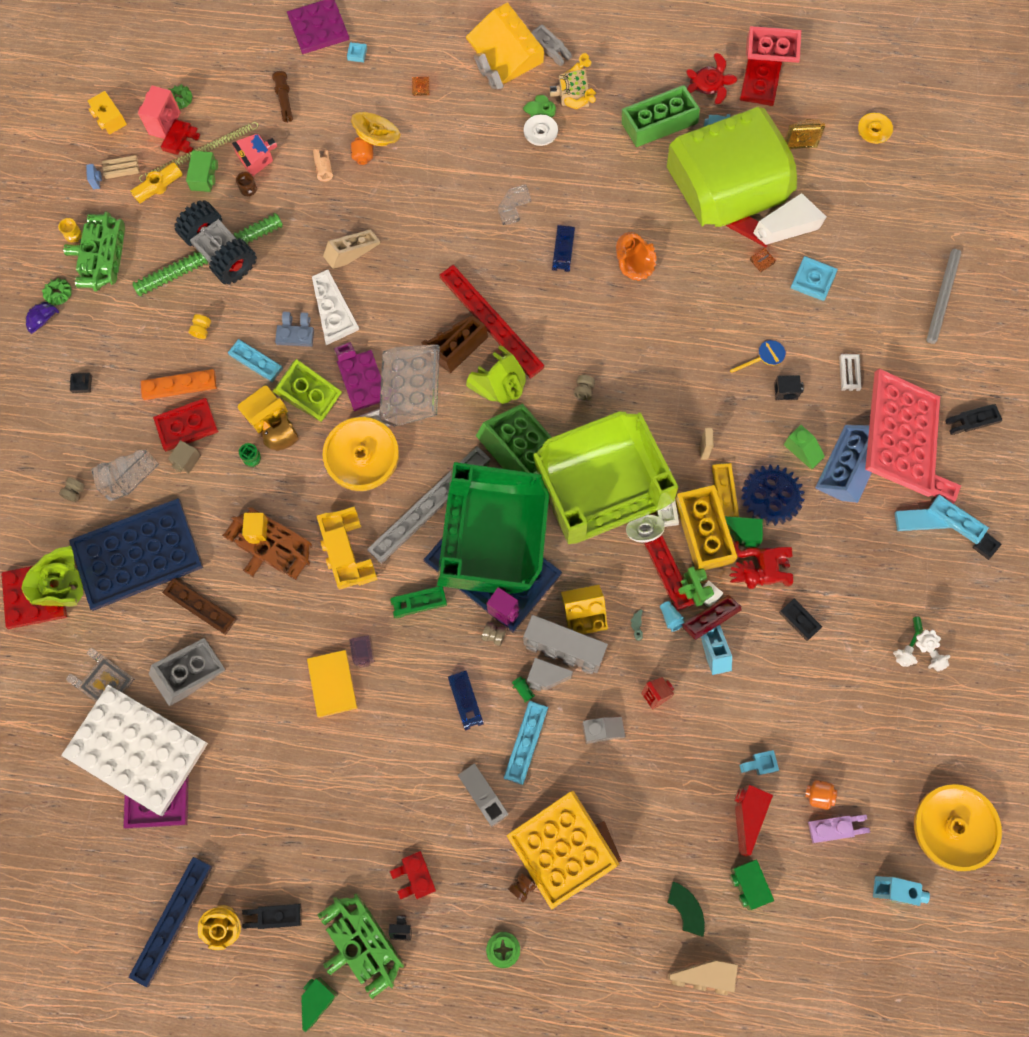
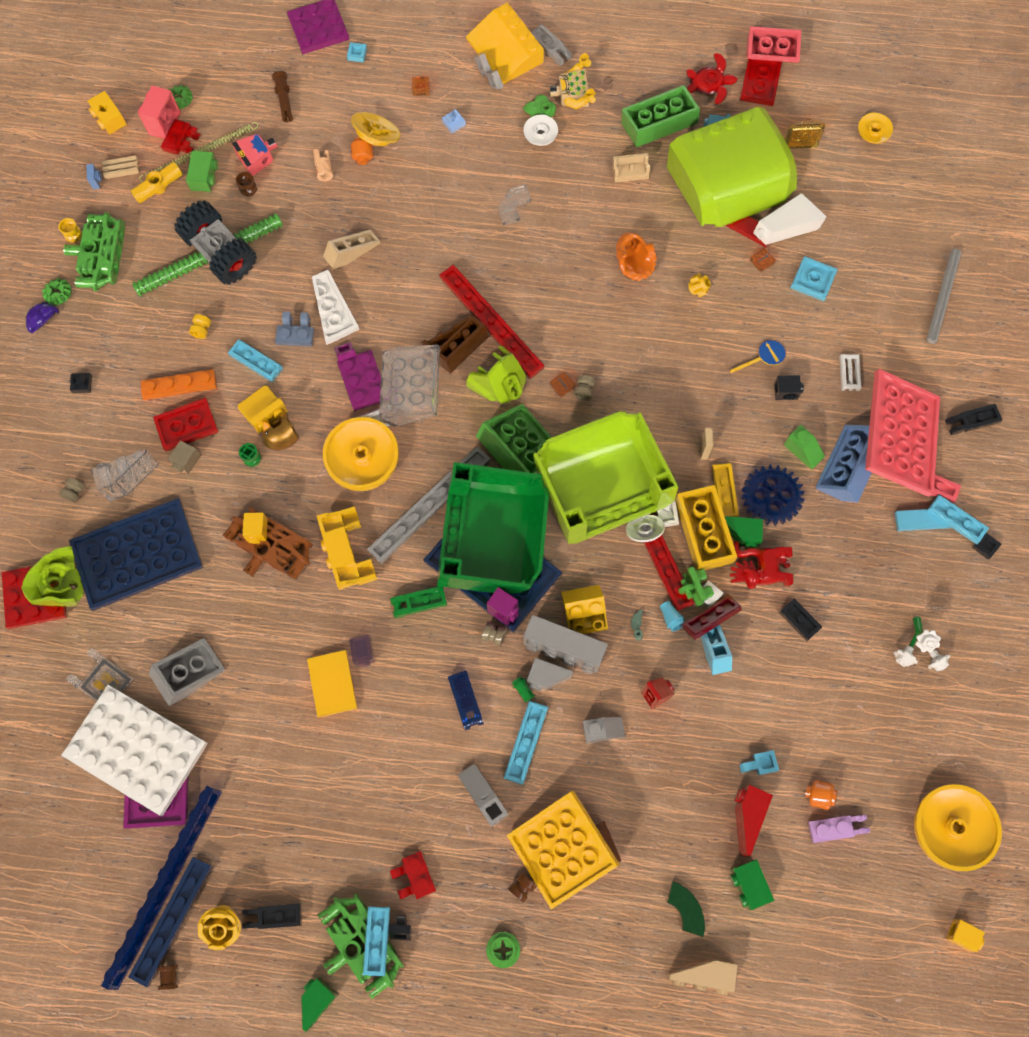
(158, 893): none -> clear blue plate
(167, 977): none -> reddish brown bush
(199, 606): reddish brown tile -> none
(307, 390): lime slope -> none
(376, 941): none -> medium azure tile
(453, 121): none -> light blue tile
(562, 384): none -> clear orange tile
(563, 248): clear blue plate -> none
(631, 167): none -> tan hinge
(699, 285): none -> yellow gear
(900, 891): medium azure torso -> none
(965, 935): none -> yellow brick

